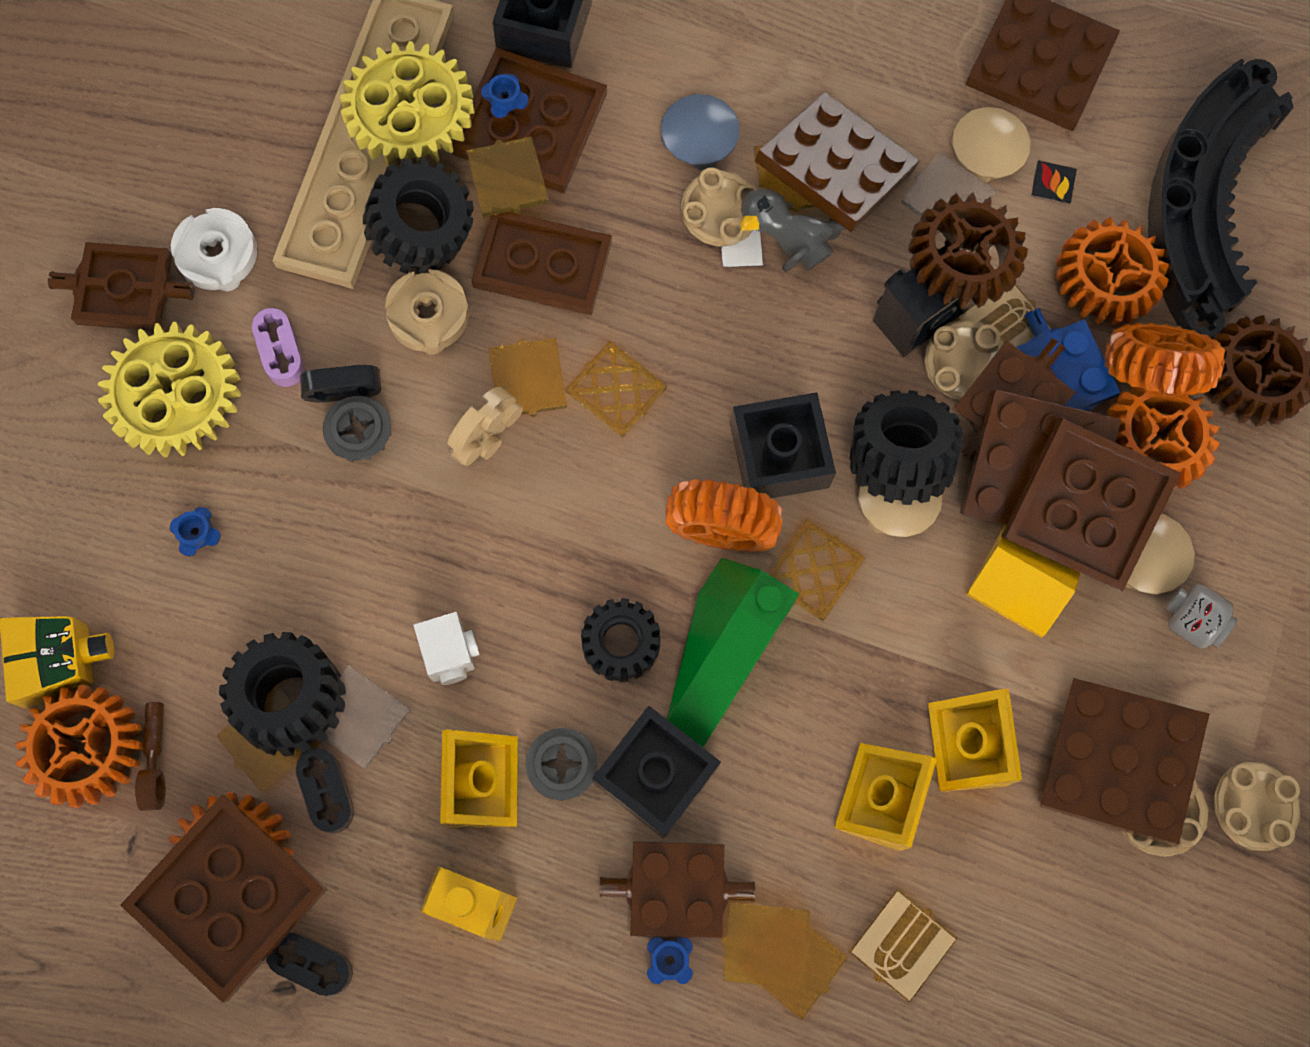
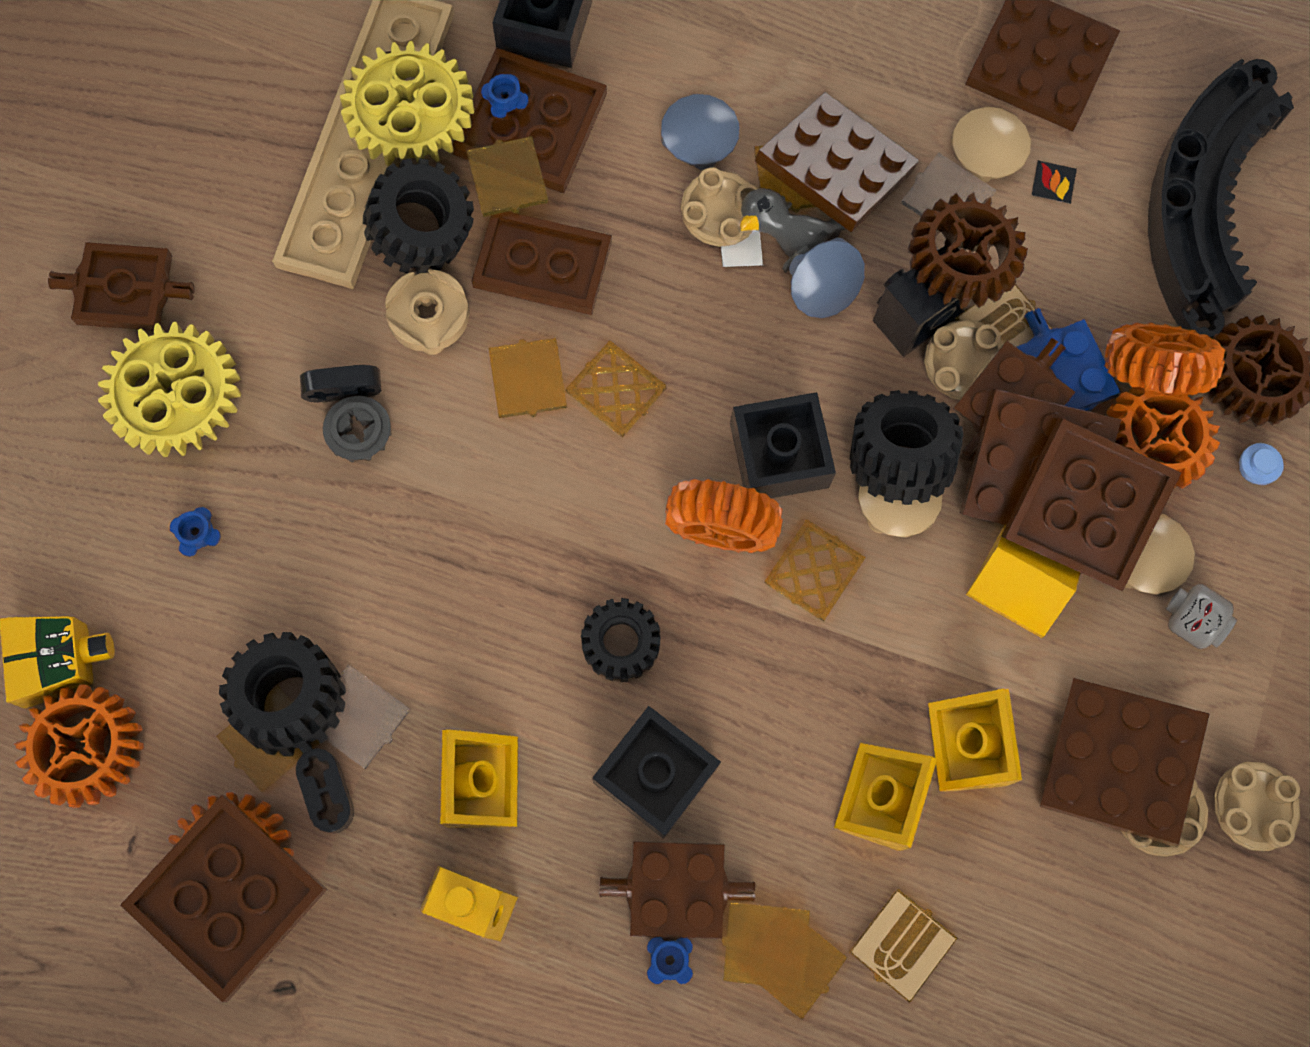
(150, 783): reddish brown piece -> none
(222, 270): white plate -> none
(268, 349): lavender beam -> none
(304, 974): black beam -> none
(446, 648): white brick -> none
(479, 429): tan plate -> none
(546, 749): dark grey gear -> none
(727, 635): green wedge -> none
(827, 278): none -> sand blue dish
(1133, 265): orange gear -> none
(1261, 464): none -> light blue plate

